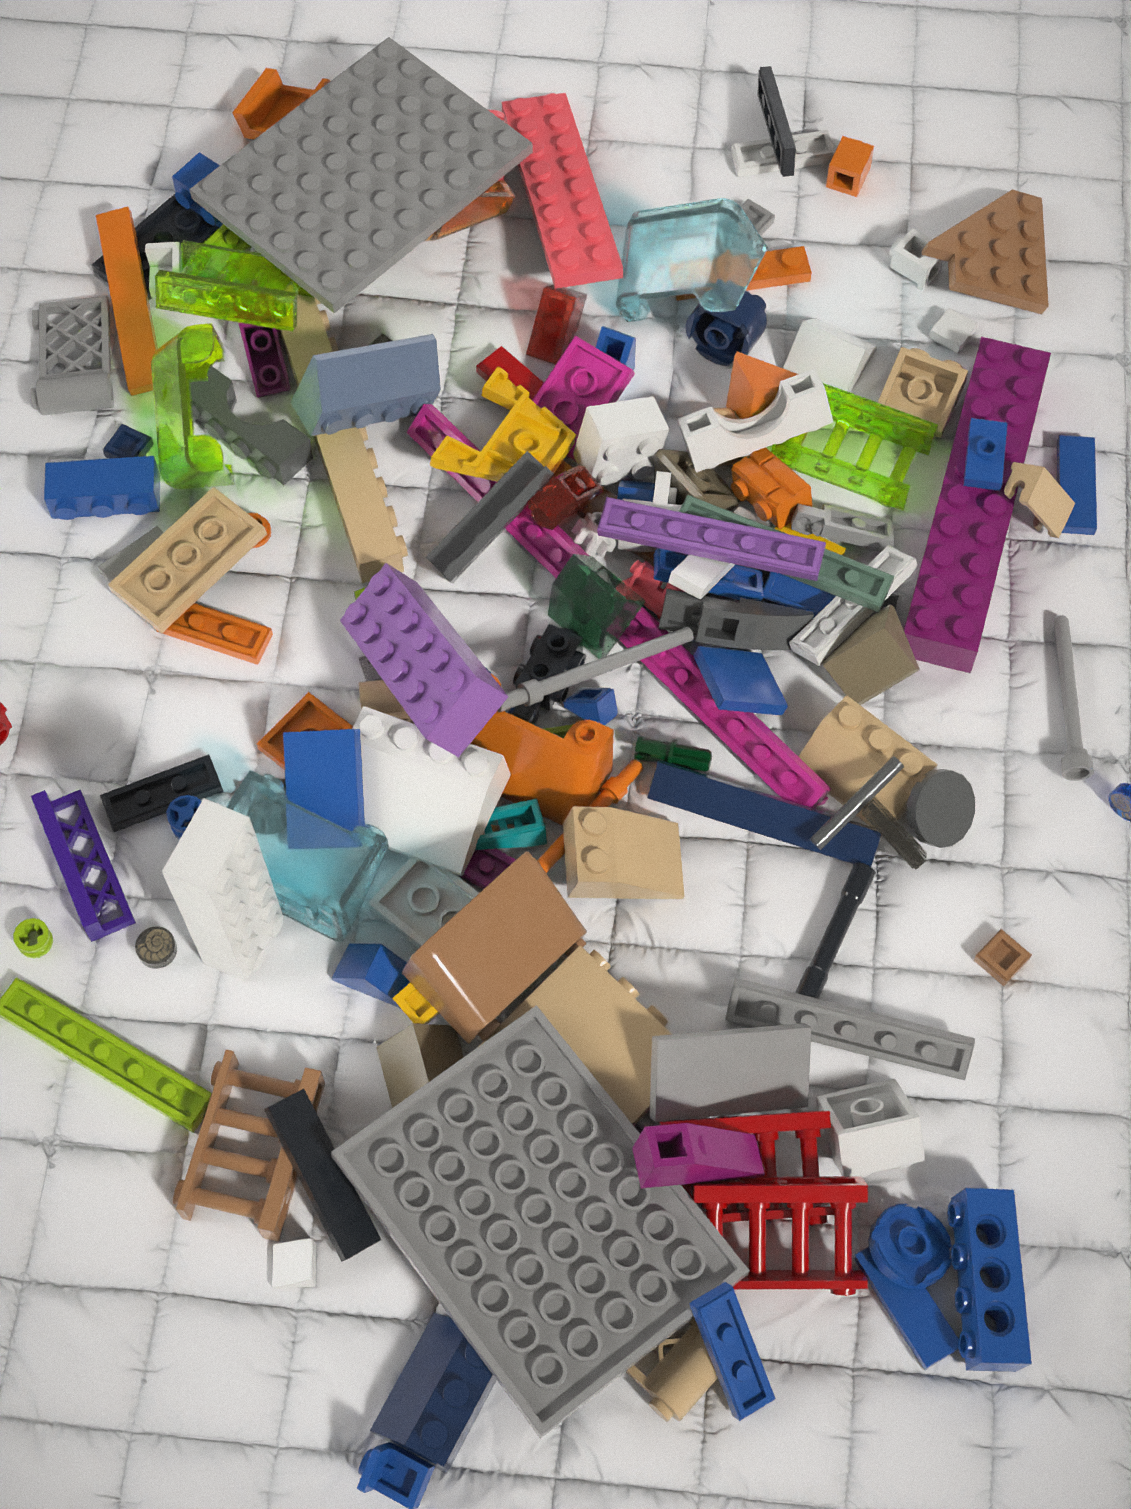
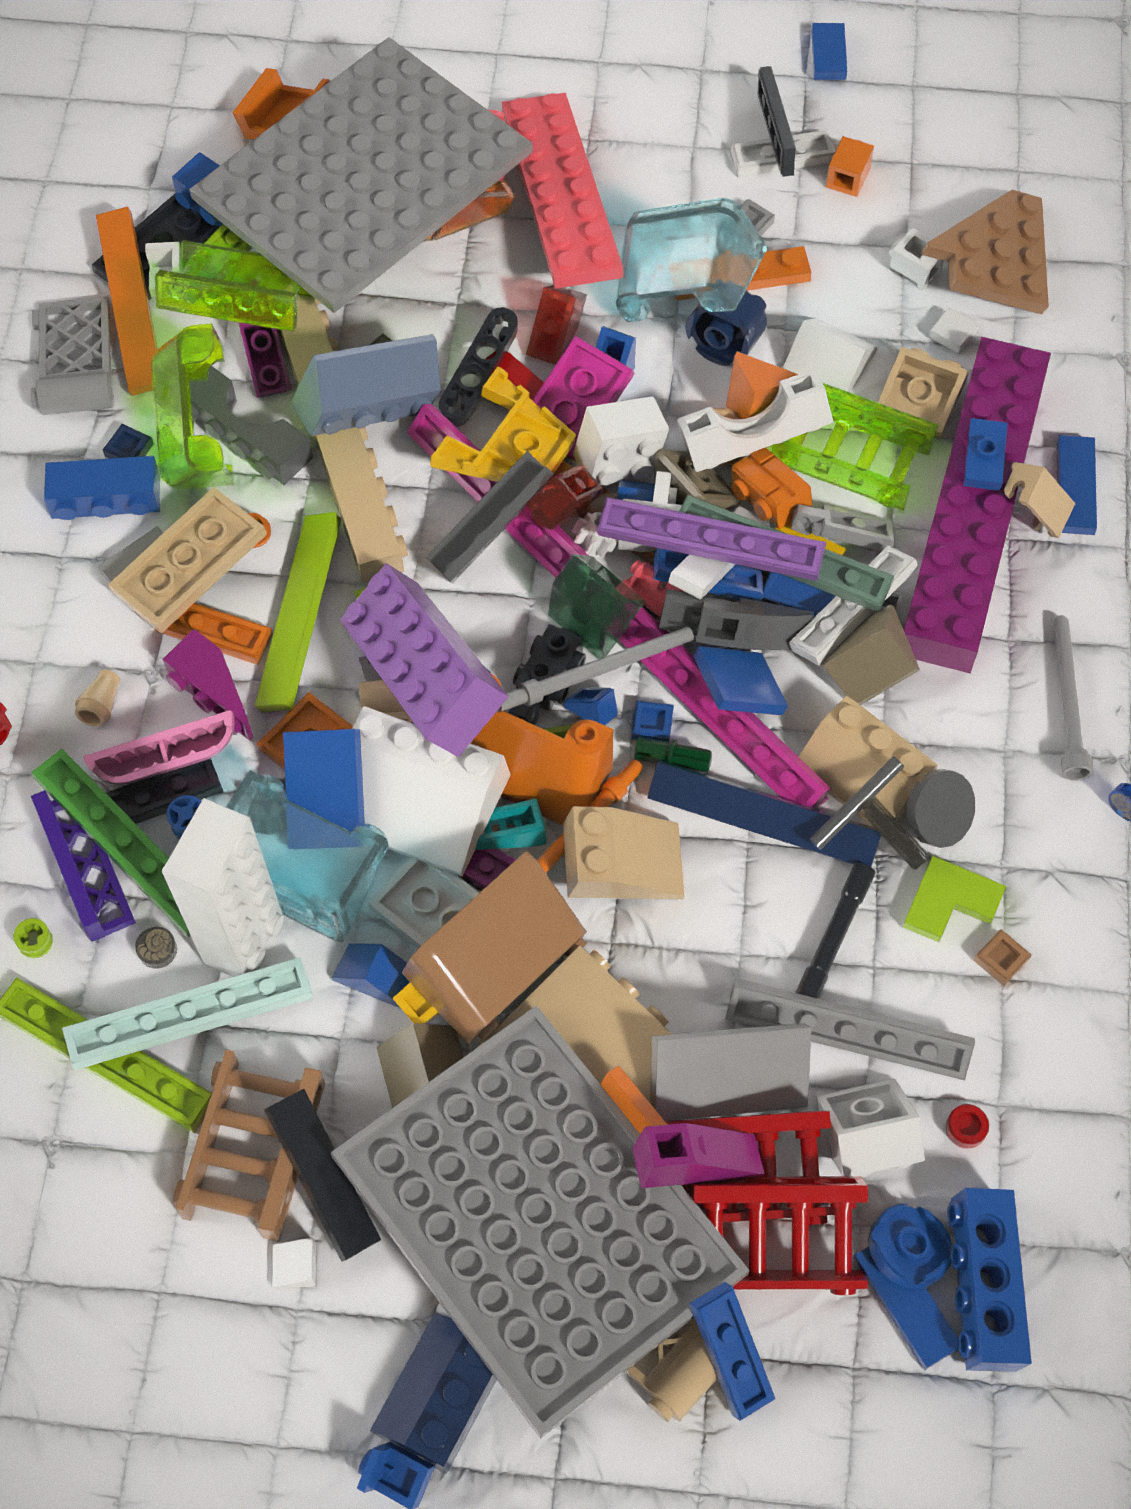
(97, 701): none -> tan cone
(109, 830): none -> bright green plate
(163, 750): none -> bright pink brick
(186, 1013): none -> light aqua plate
(203, 672): none -> magenta slope
(298, 613): none -> lime tile
(480, 367): none -> black beam
(630, 1100): none -> orange tile
(652, 720): none -> blue tile
(829, 51): none -> blue tile
(950, 888): none -> lime tile
(967, 1126): none -> red tile

